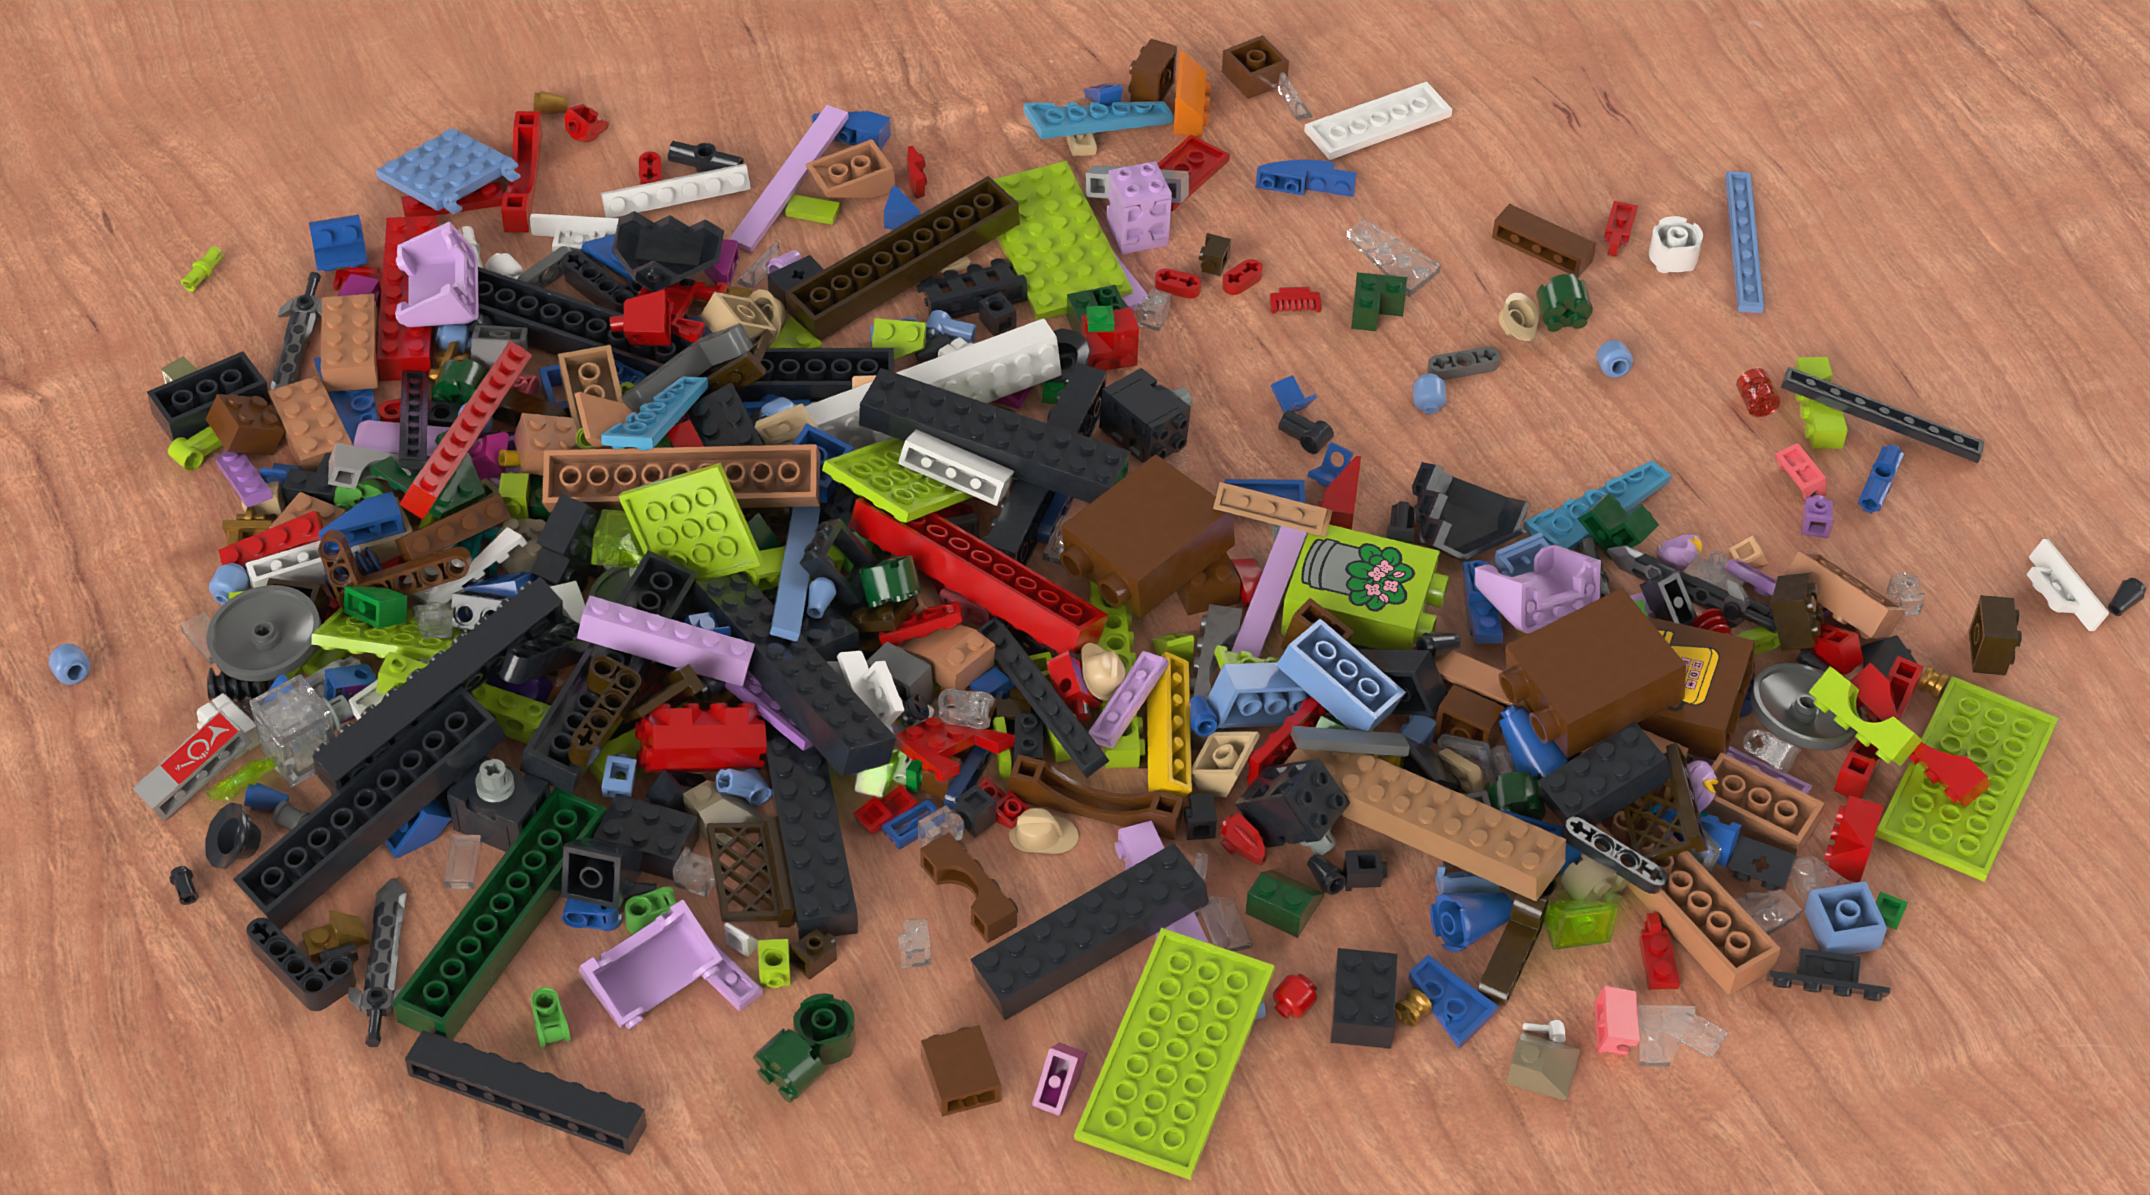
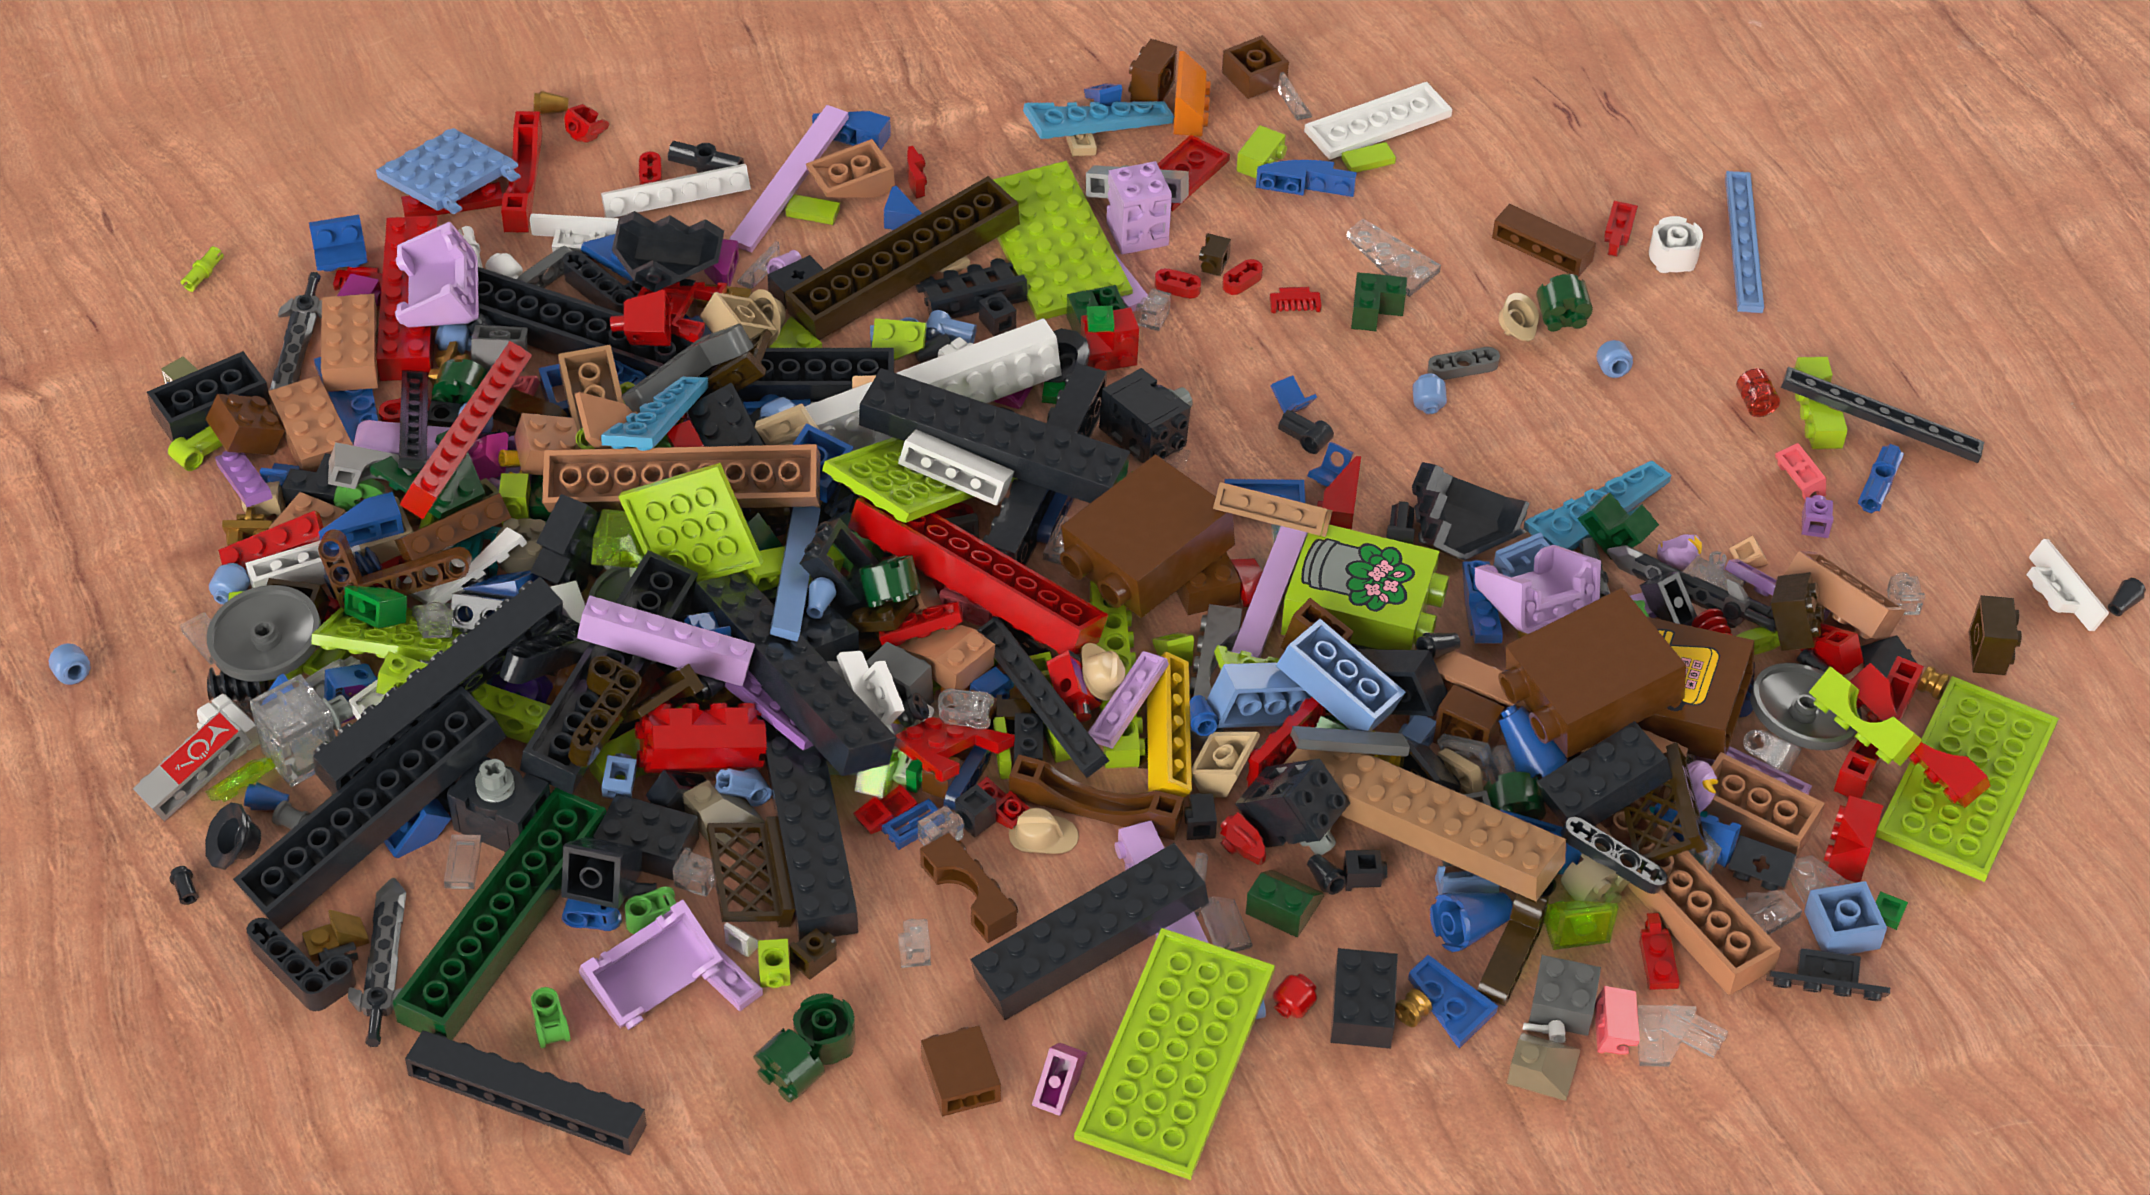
(1261, 148): none -> lime brick
(1368, 157): none -> lime tile
(1565, 993): none -> dark grey brick

